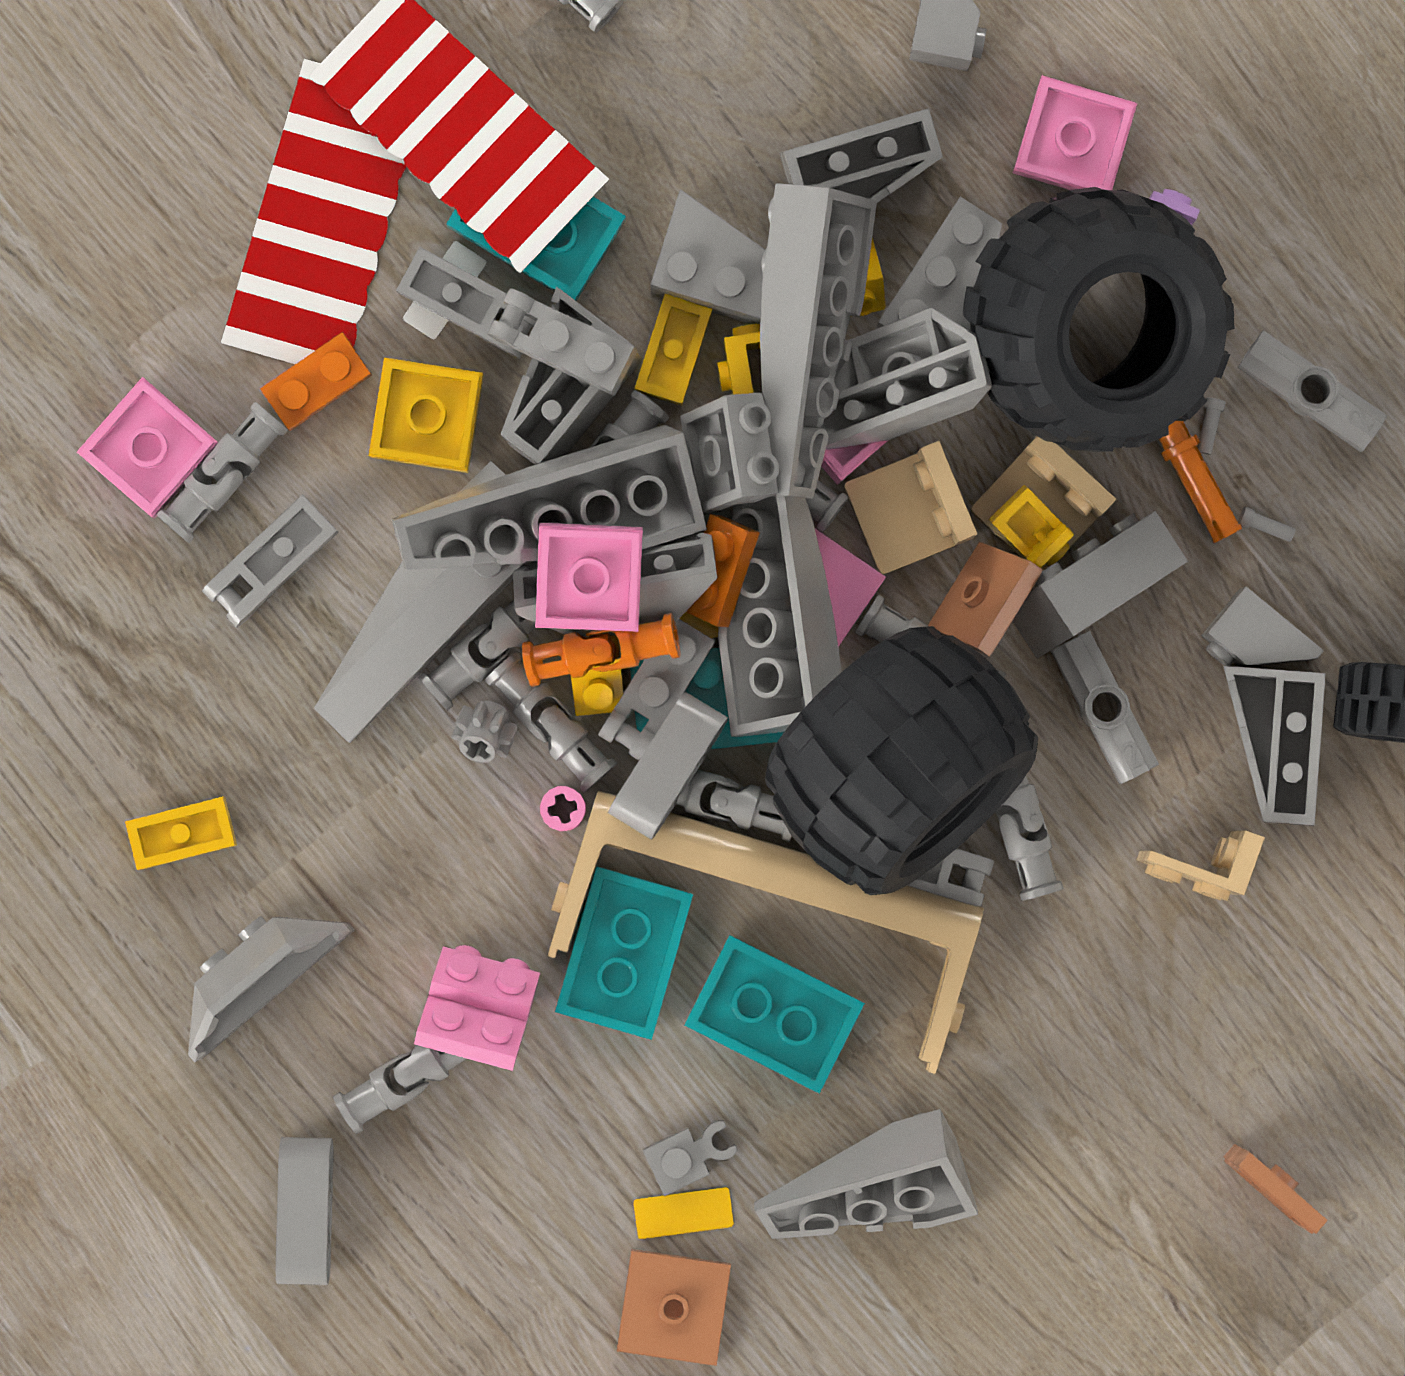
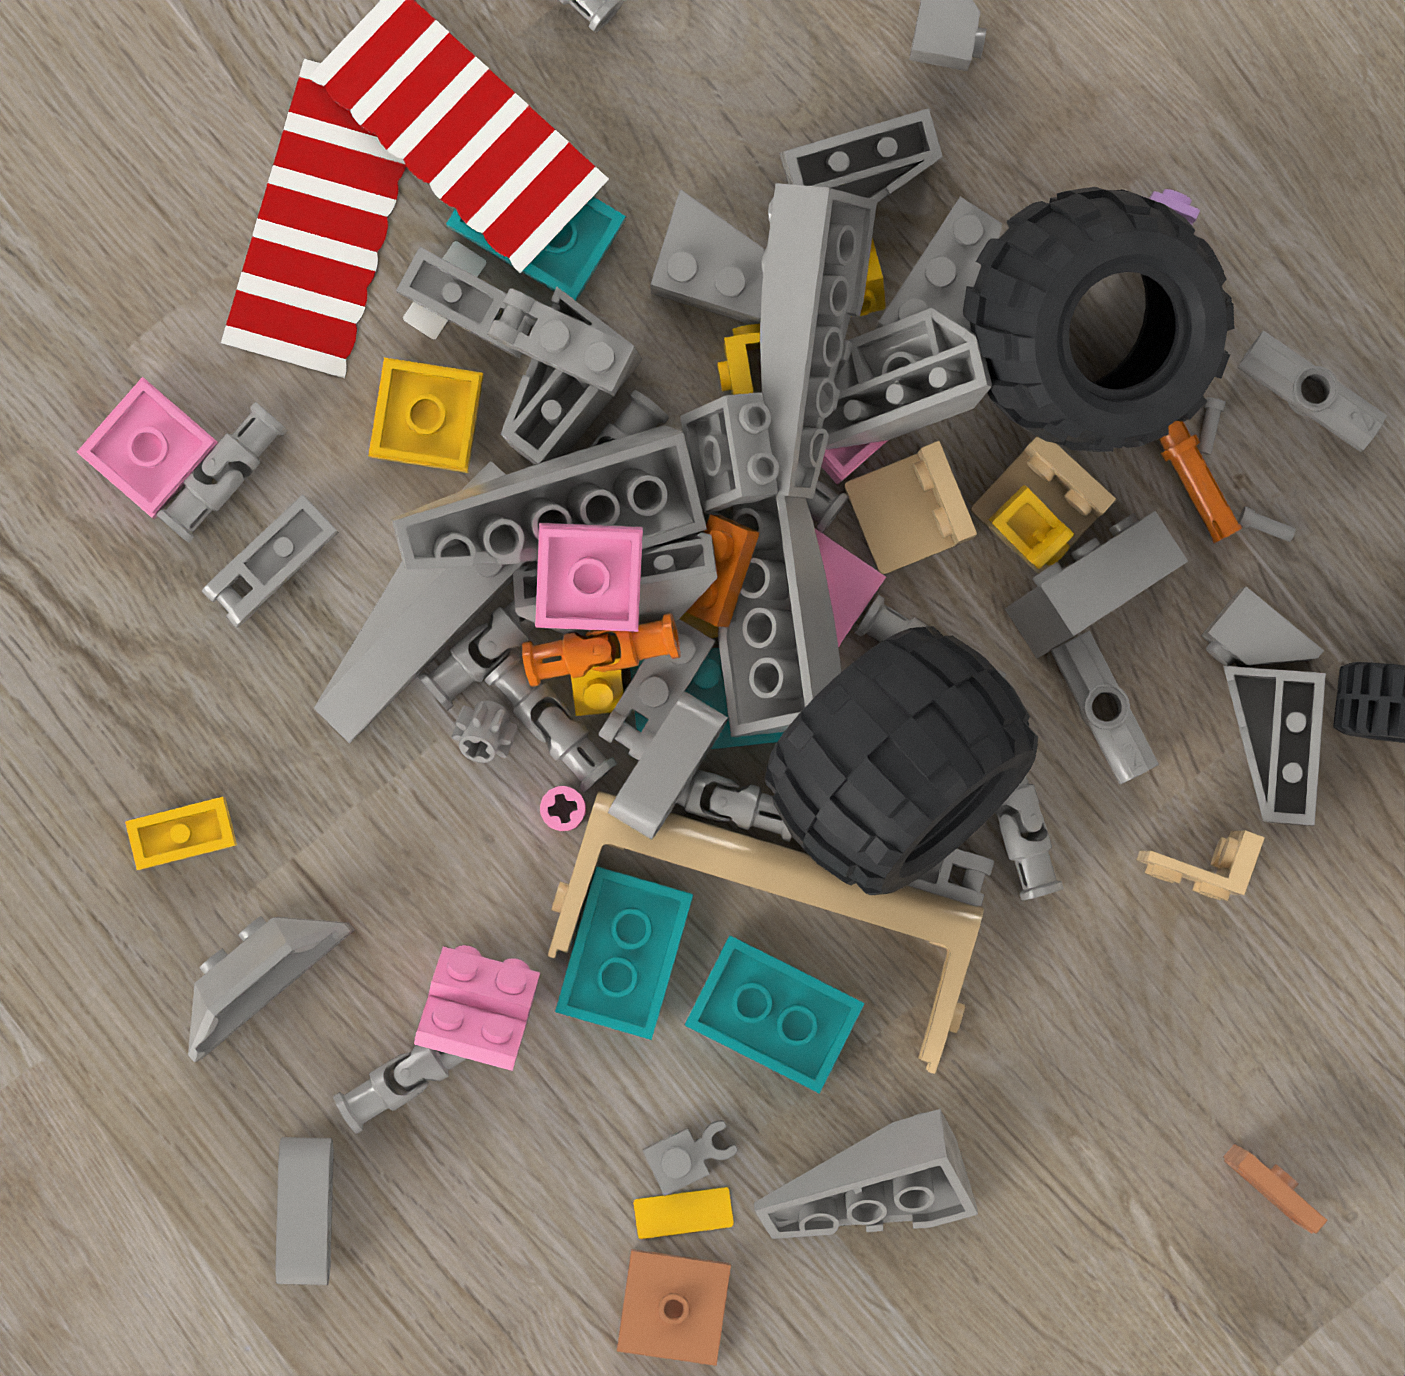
(316, 381): orange plate -> none
(673, 349): yellow plate -> none
(985, 597): nougat plate -> none
(1074, 136): bright pink plate -> none

